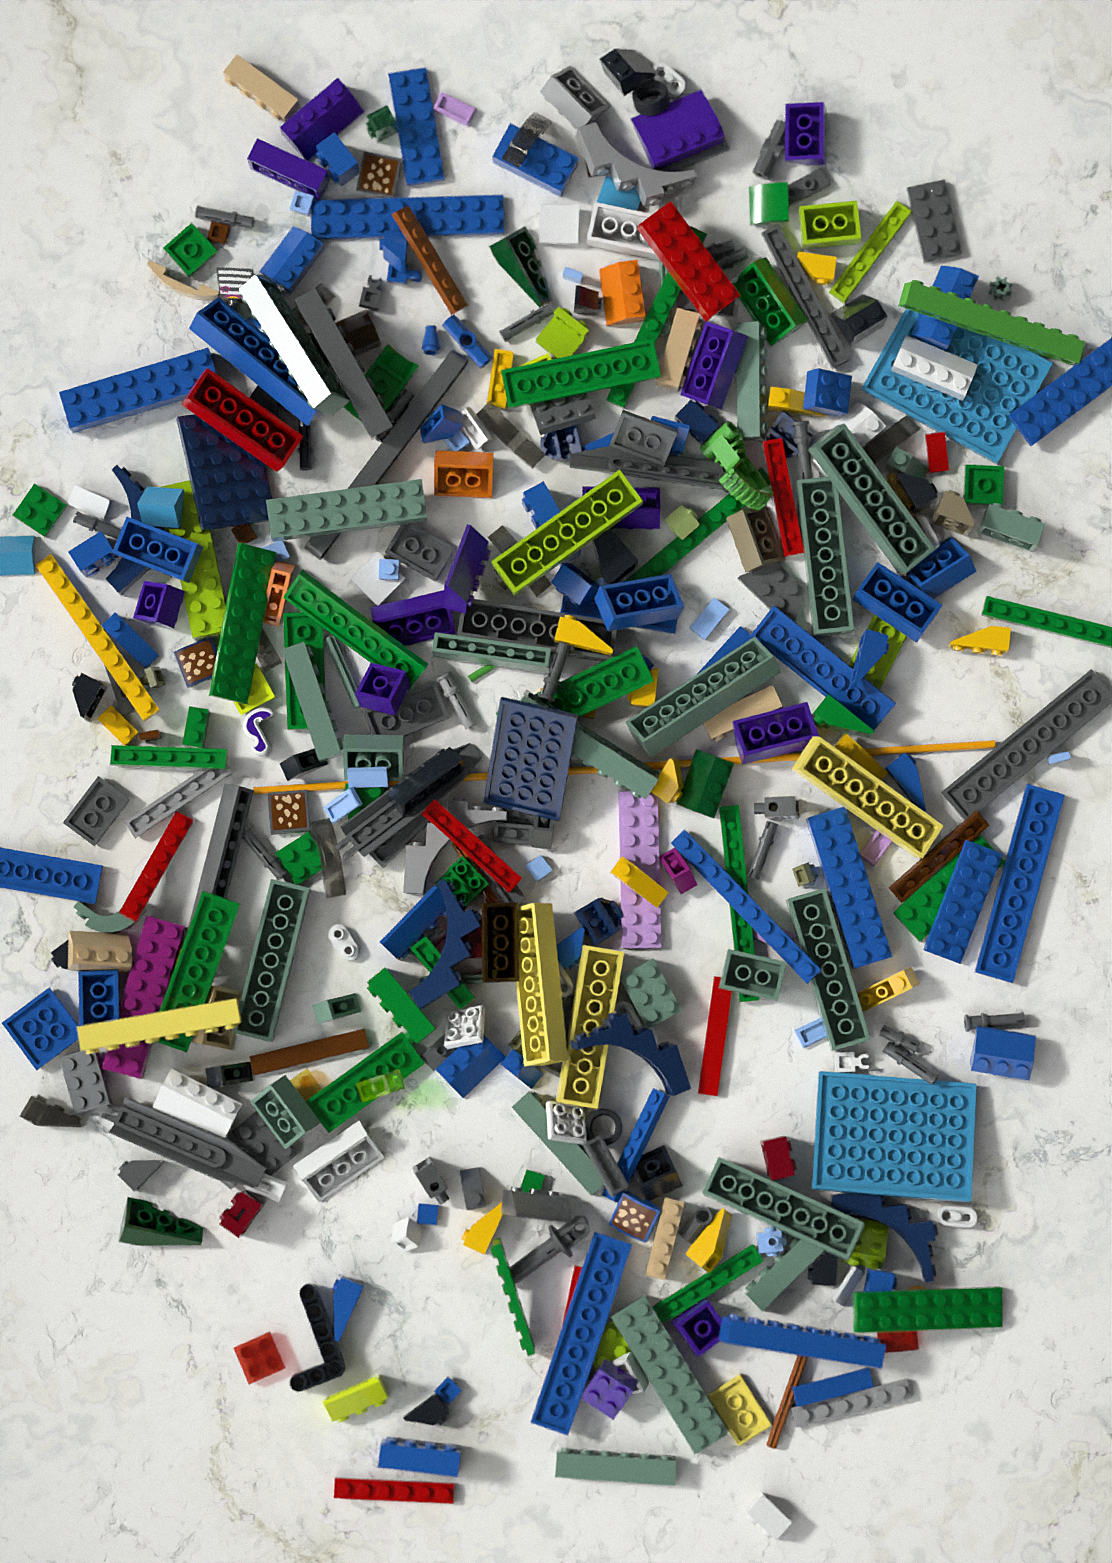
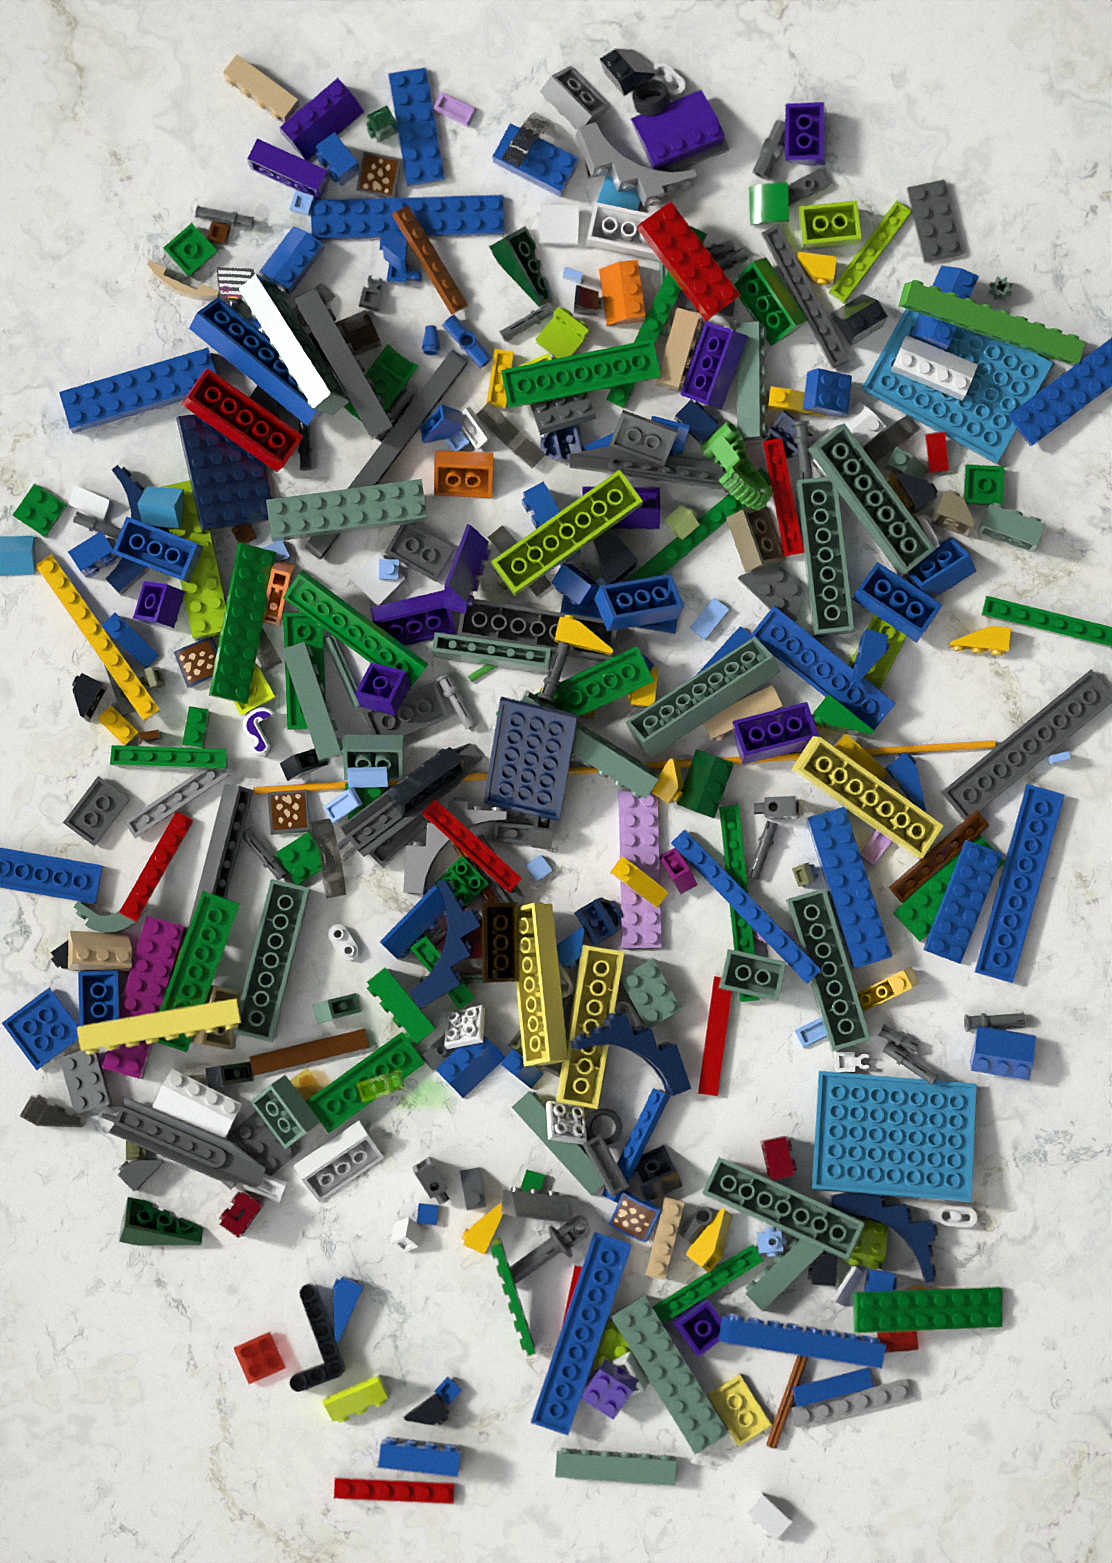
(135, 1152): none -> olive tile

